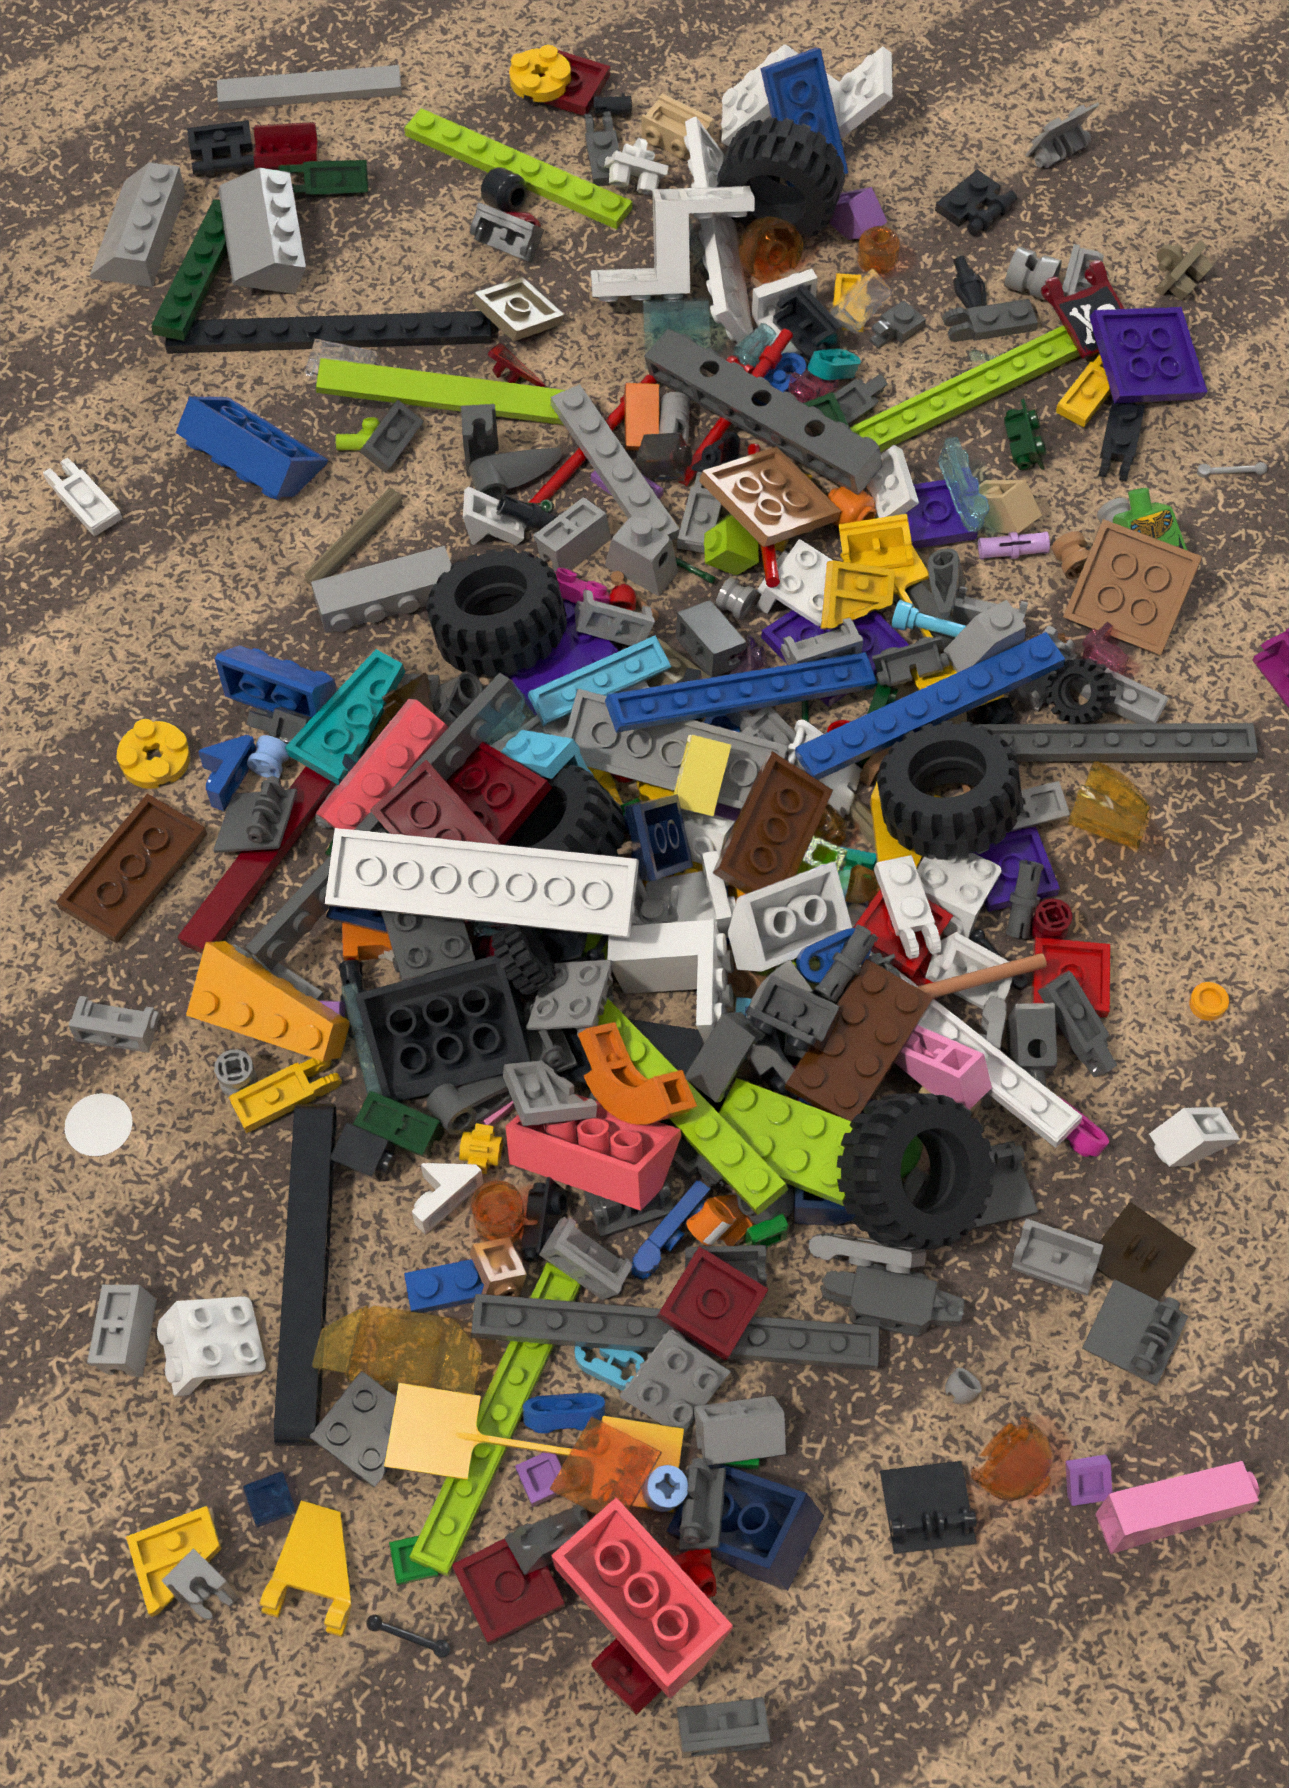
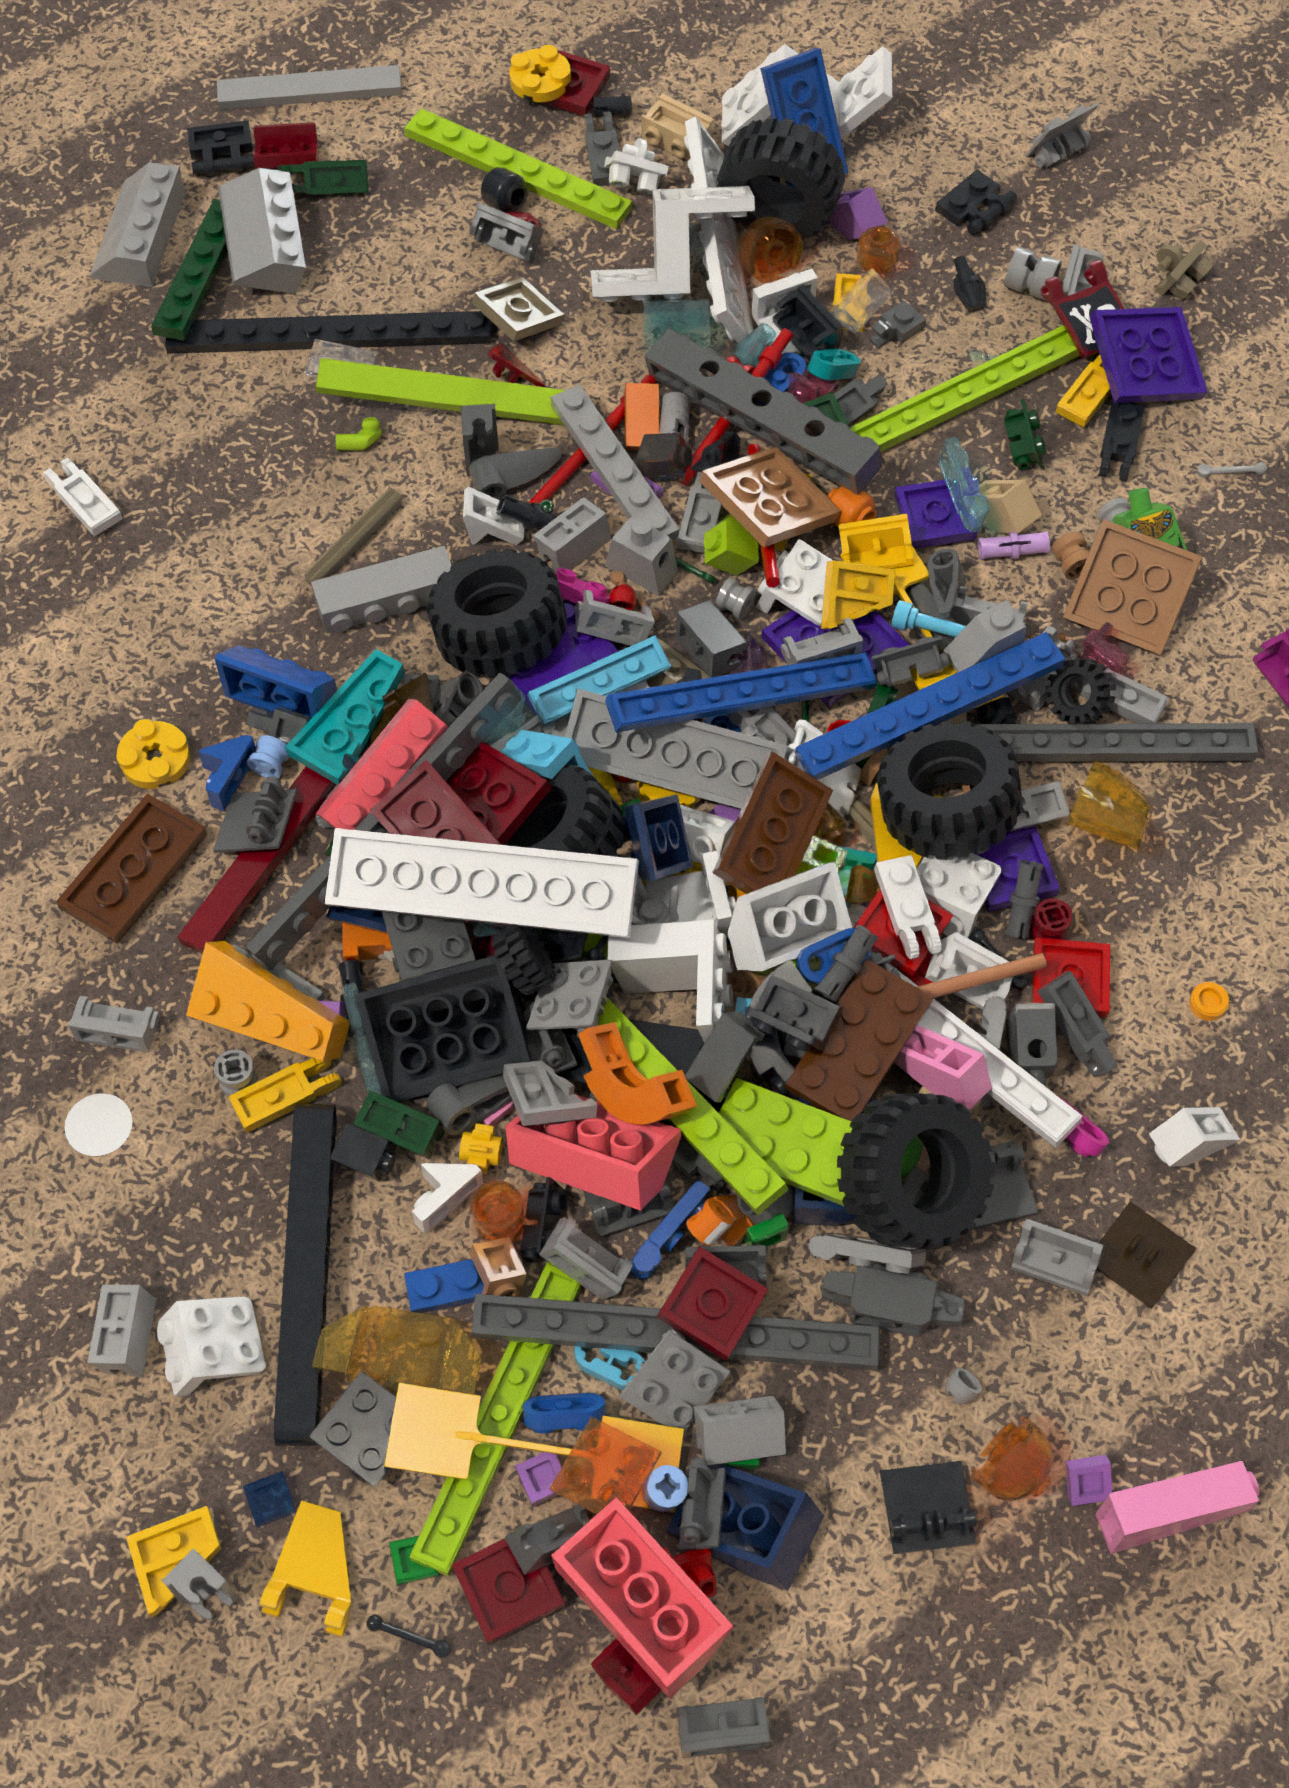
(248, 445): blue slope -> none
(391, 436): dark grey plate -> none
(701, 774): light yellow hinge -> none
(893, 485): white bracket -> none
(990, 320): dark grey hinge -> none
(1136, 1332): dark grey hinge -> none

